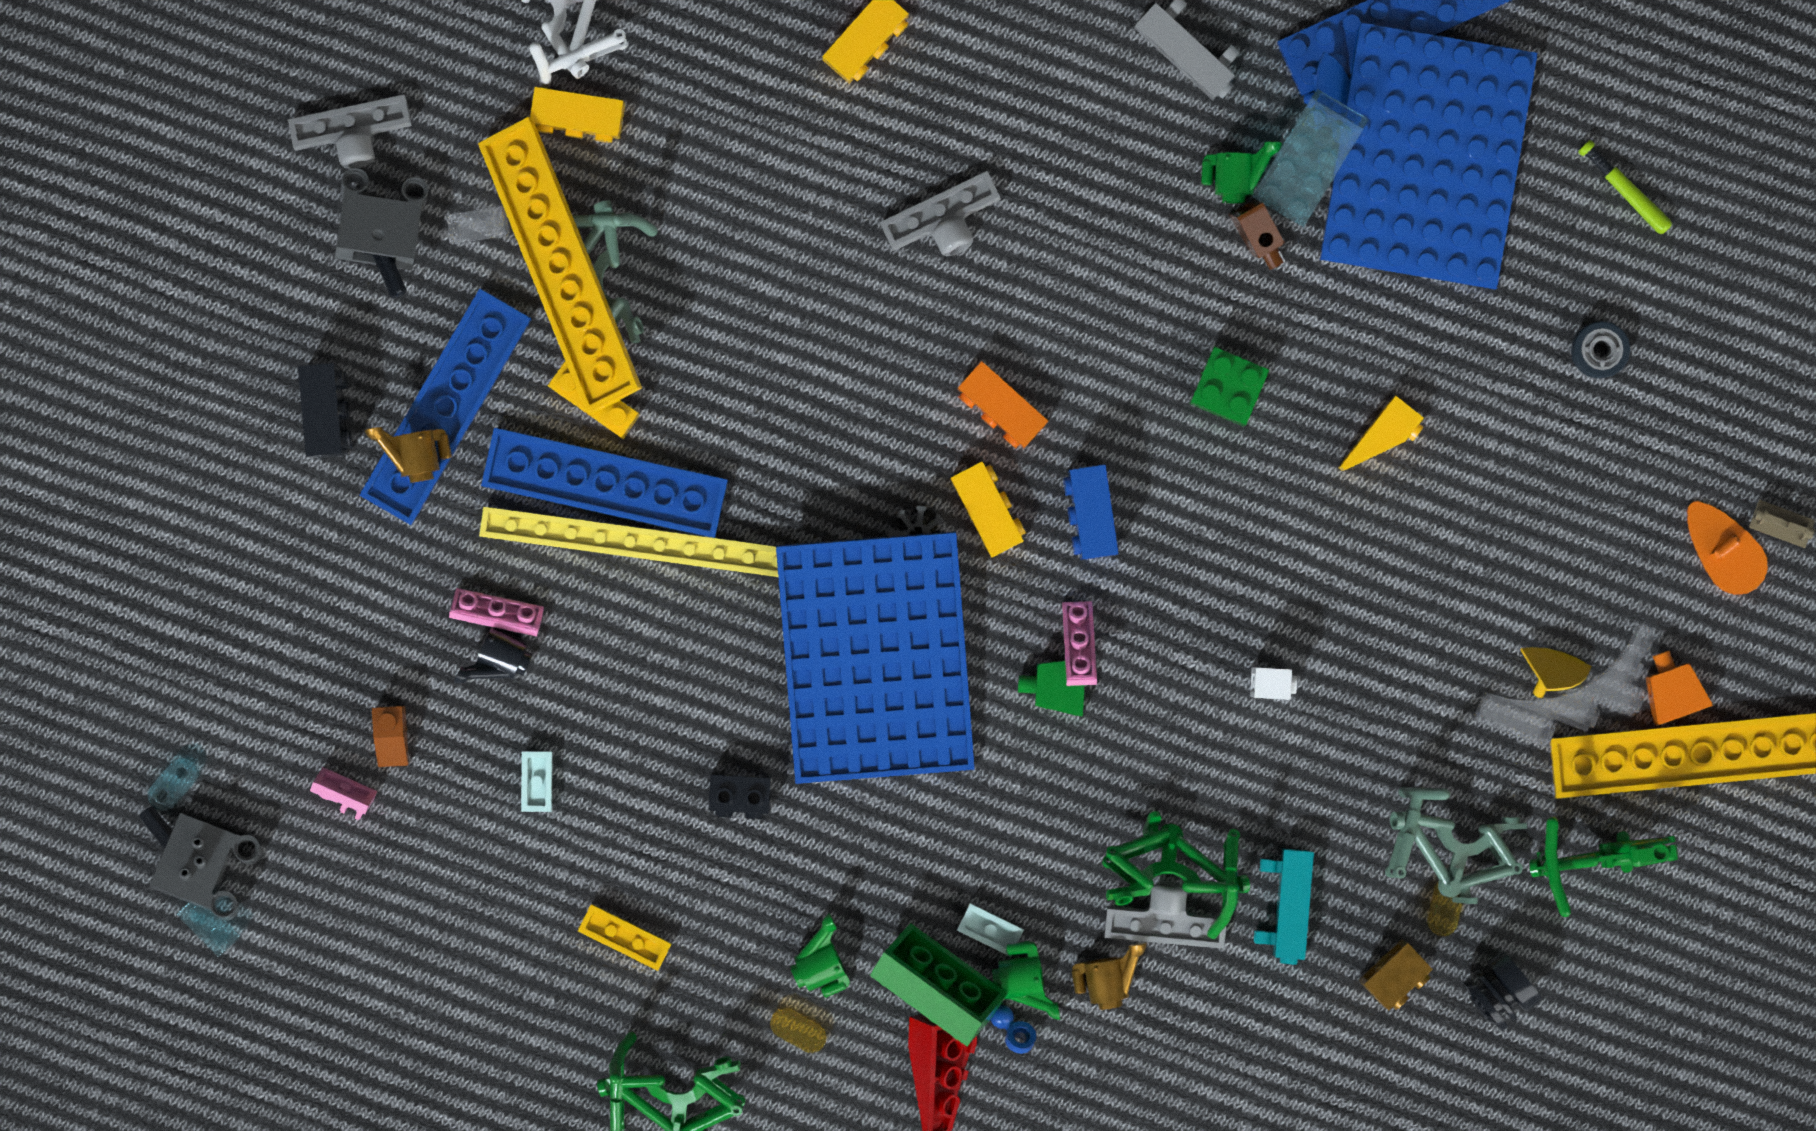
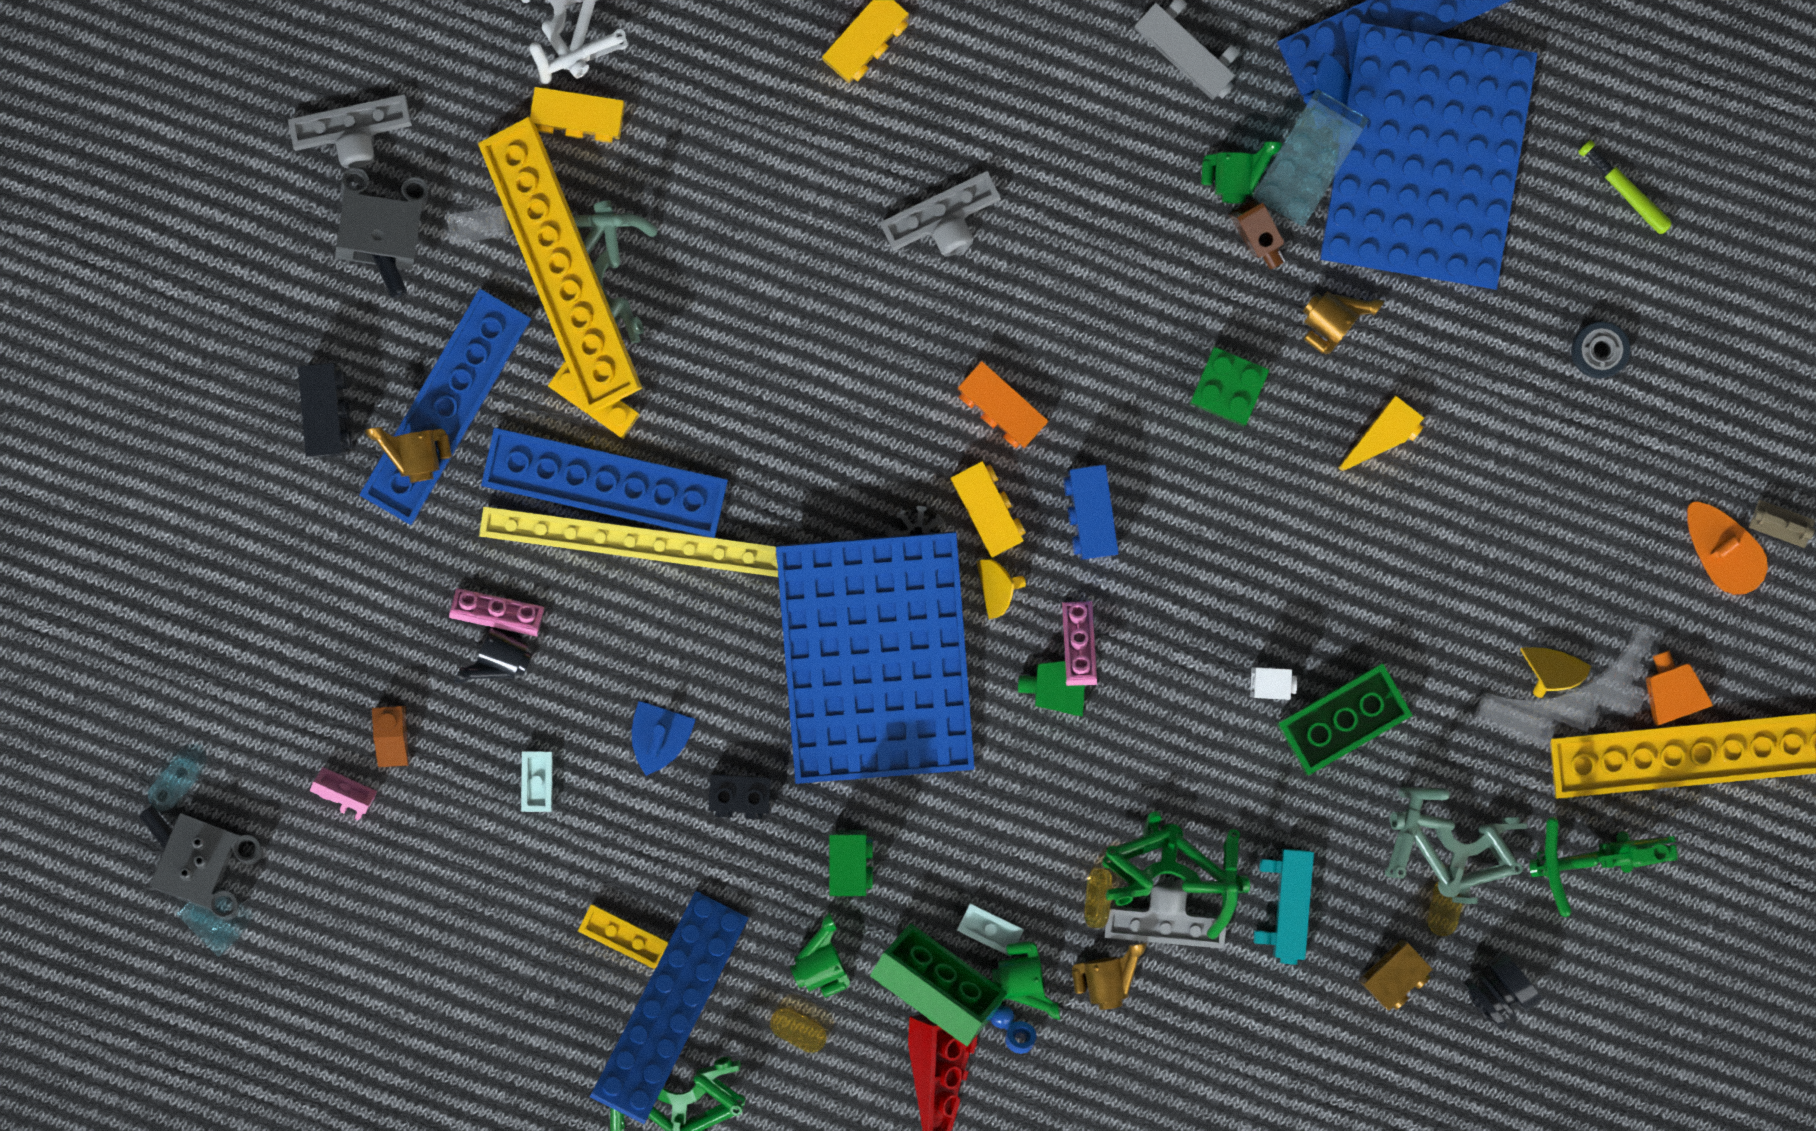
(658, 736): none -> blue shield
(669, 1007): none -> blue plate
(848, 862): none -> green brick
(997, 586): none -> yellow shield
(1096, 904): none -> clear yellow tile
(1333, 318): none -> pearl gold piece
(1344, 719): none -> green brick

